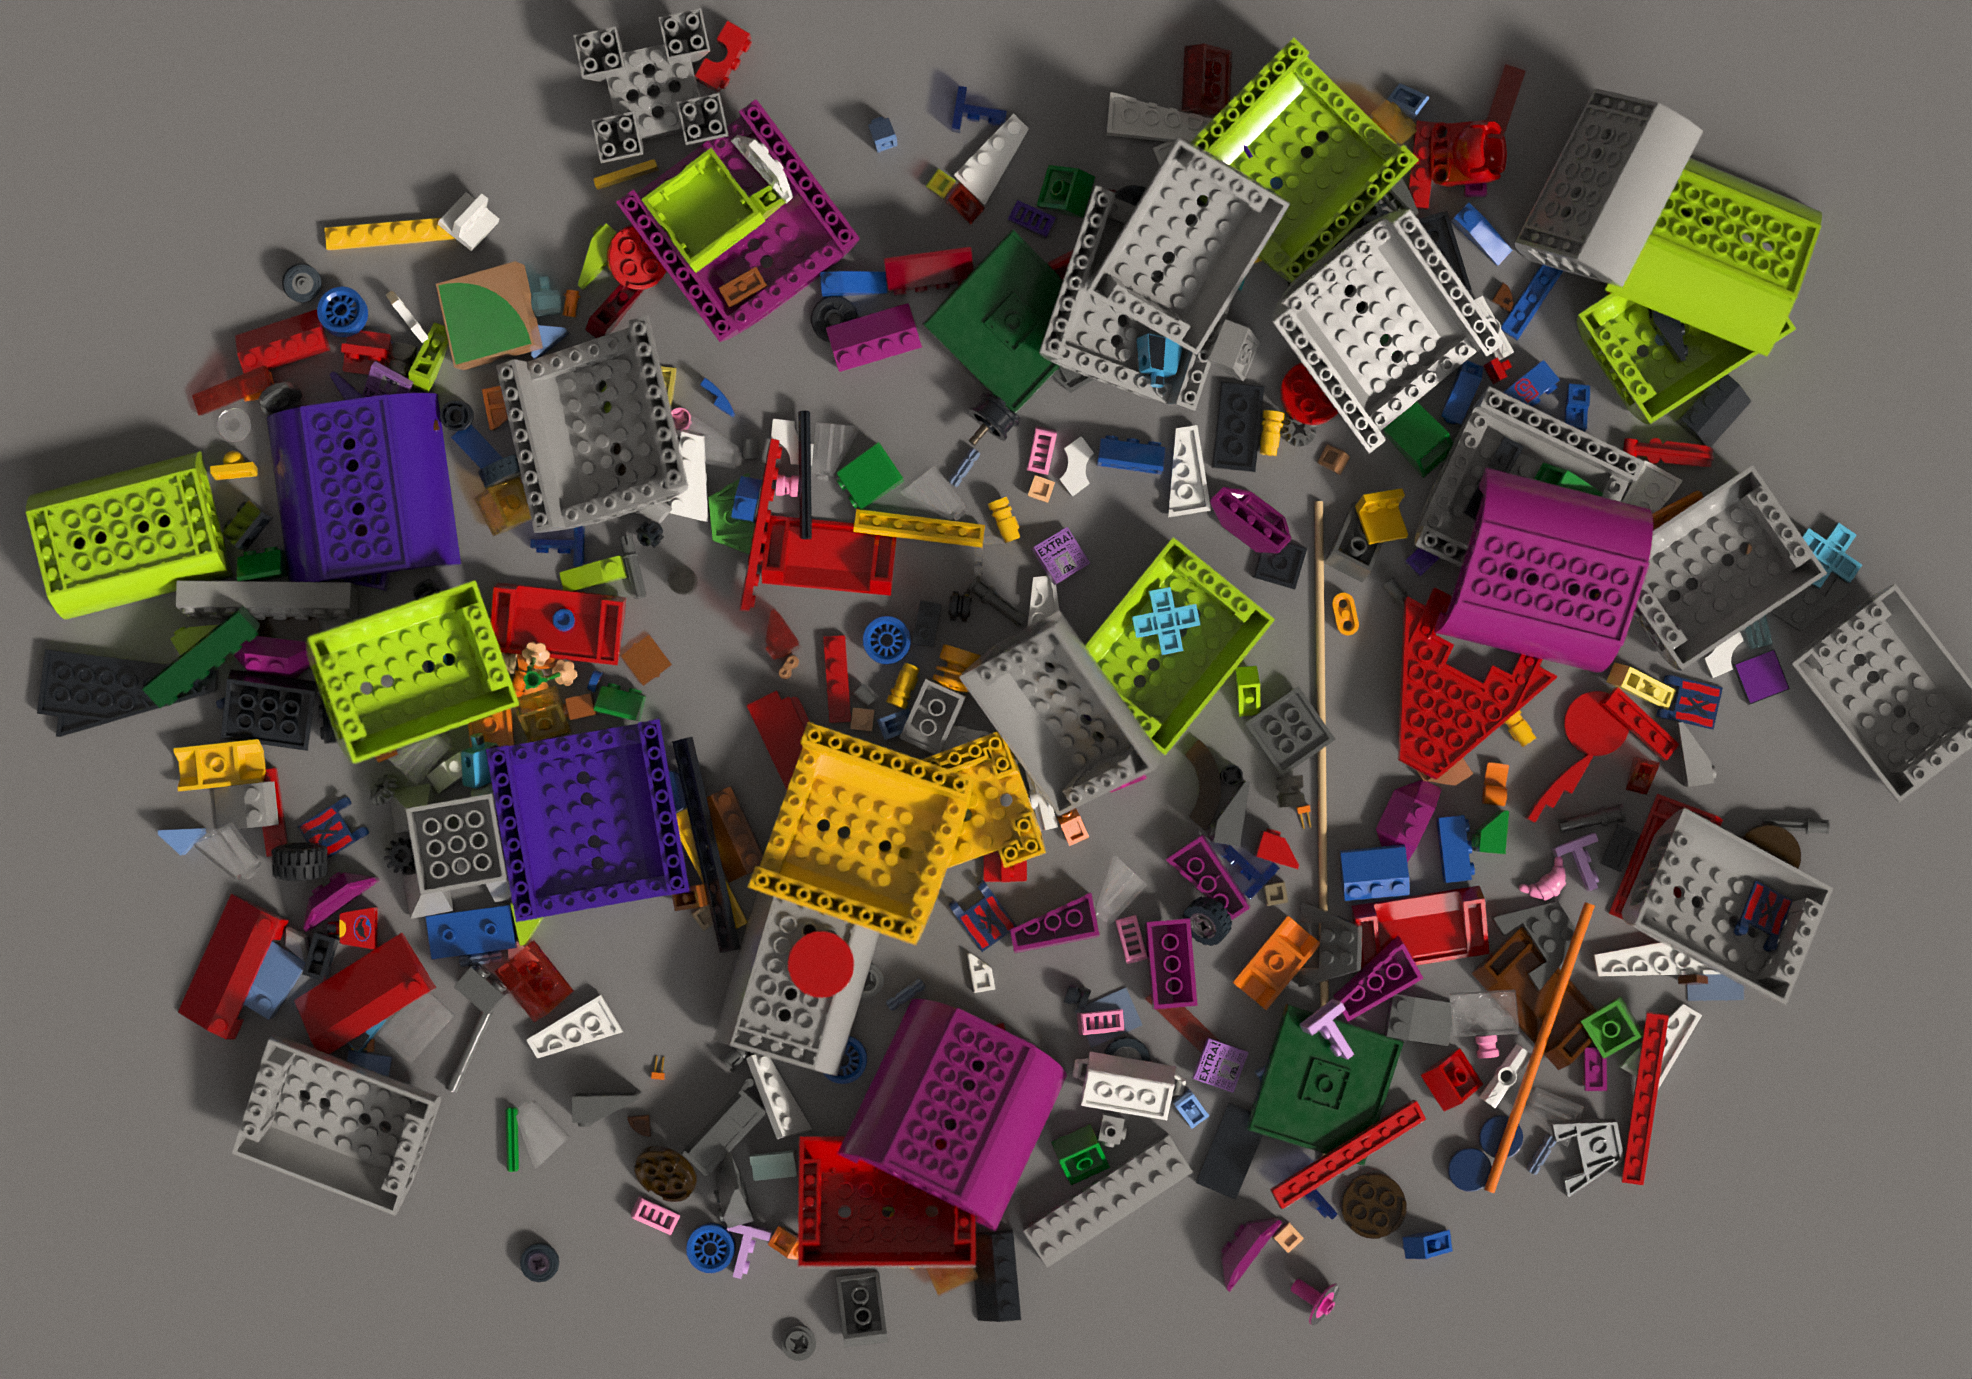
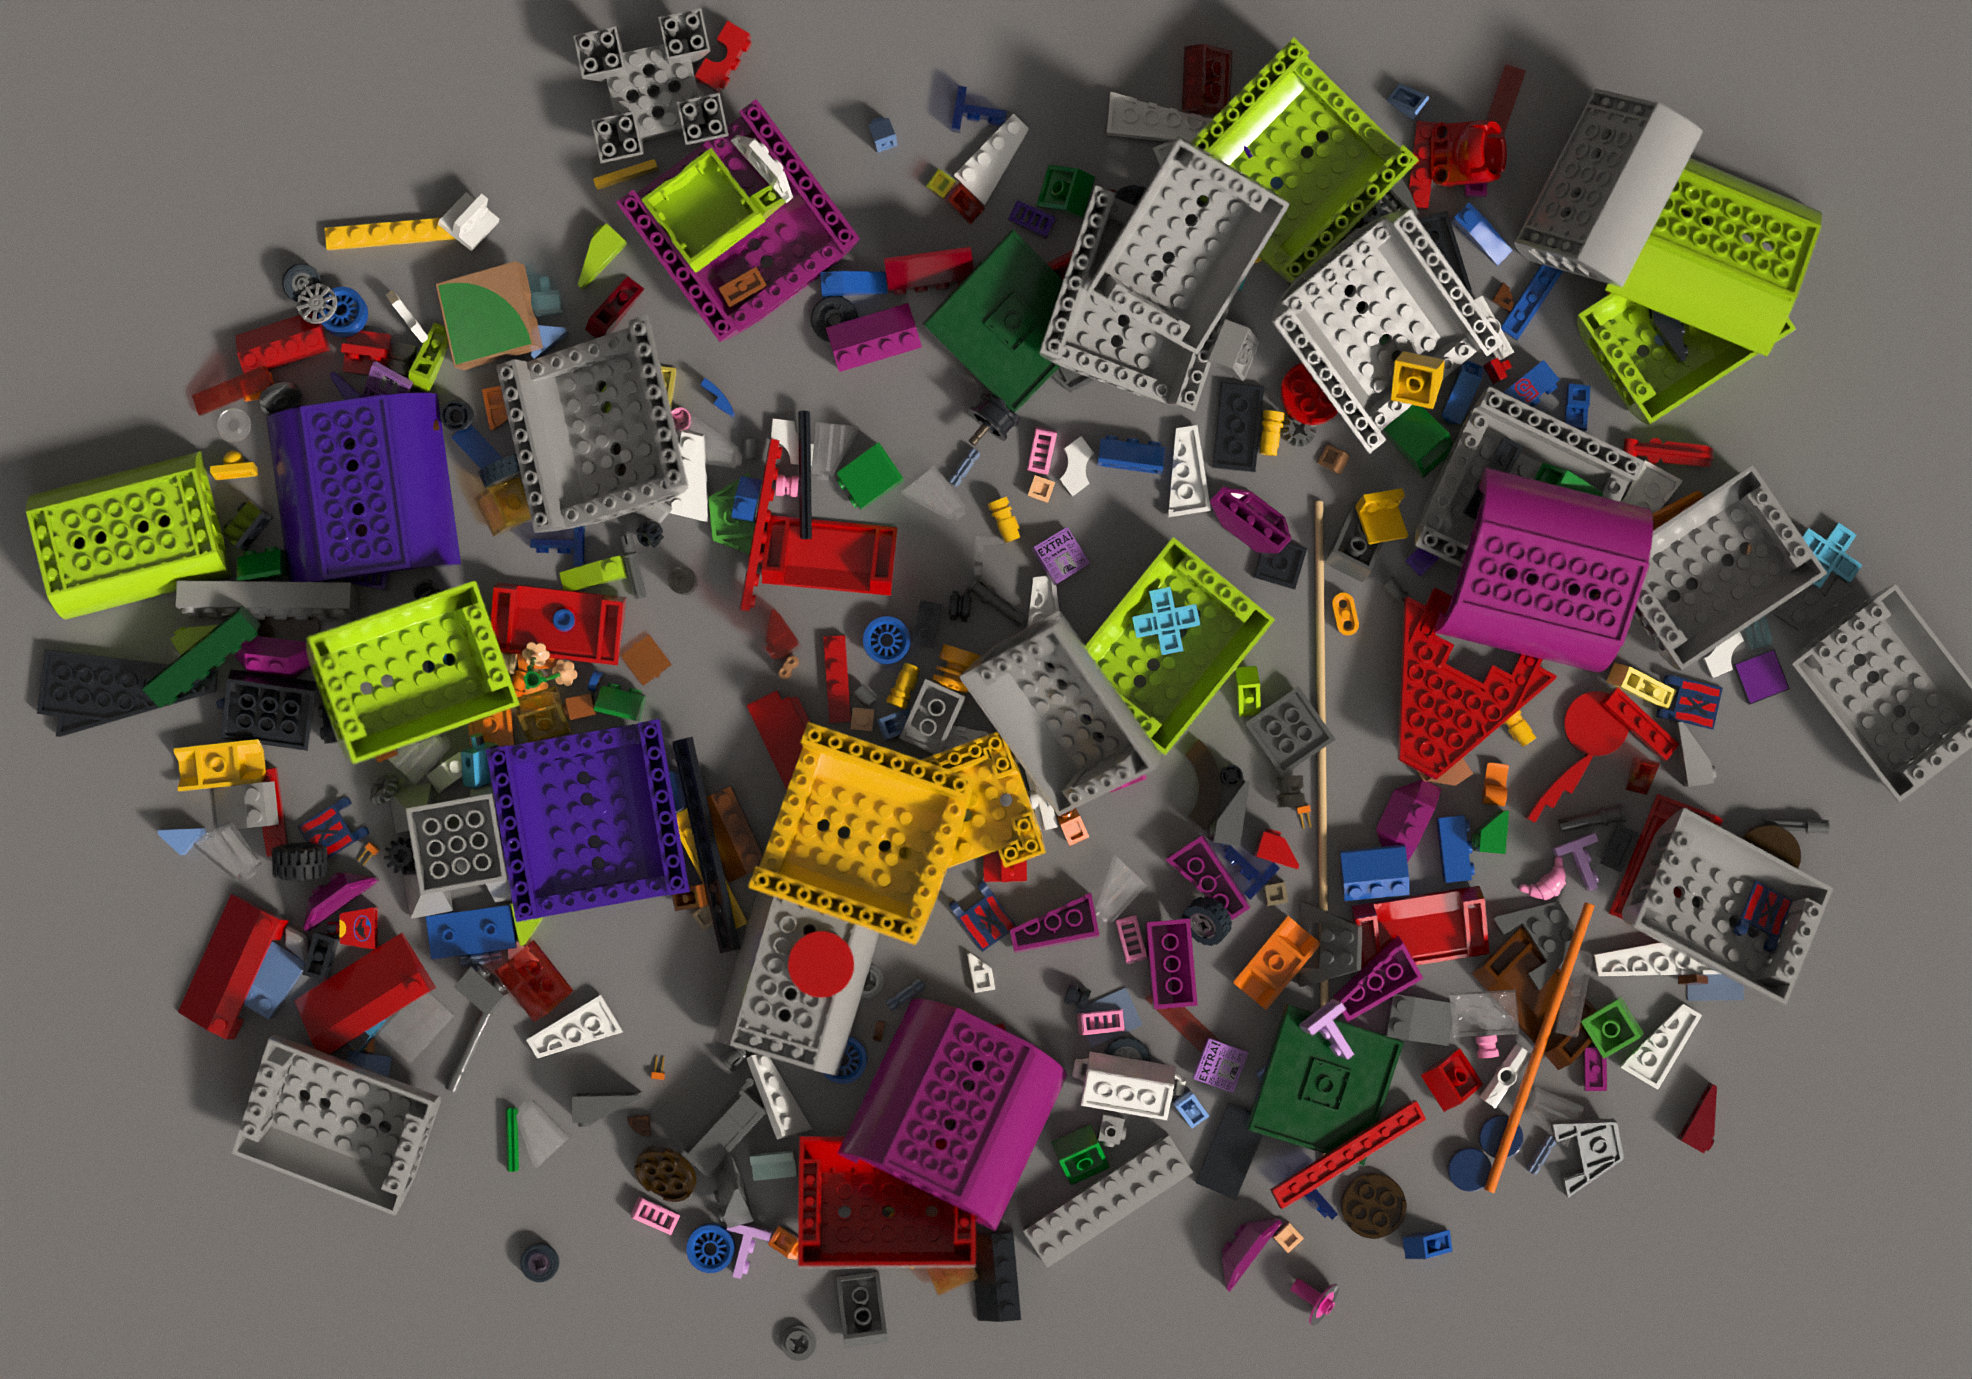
(316, 303): none -> light grey wheel
(372, 848): none -> orange piece
(571, 302): orange pin -> none
(633, 261): red tile -> none
(879, 1029): none -> reddish brown tile
(919, 528): yellow plate -> none
(1158, 357): dark azure torso -> none
(1391, 121): clear yellow slope -> none
(1417, 379): none -> yellow slope
(1574, 996): none -> clear tile
(1644, 1098): red plate -> none
(1700, 1126): none -> dark red slope
(1714, 410): black slope -> none

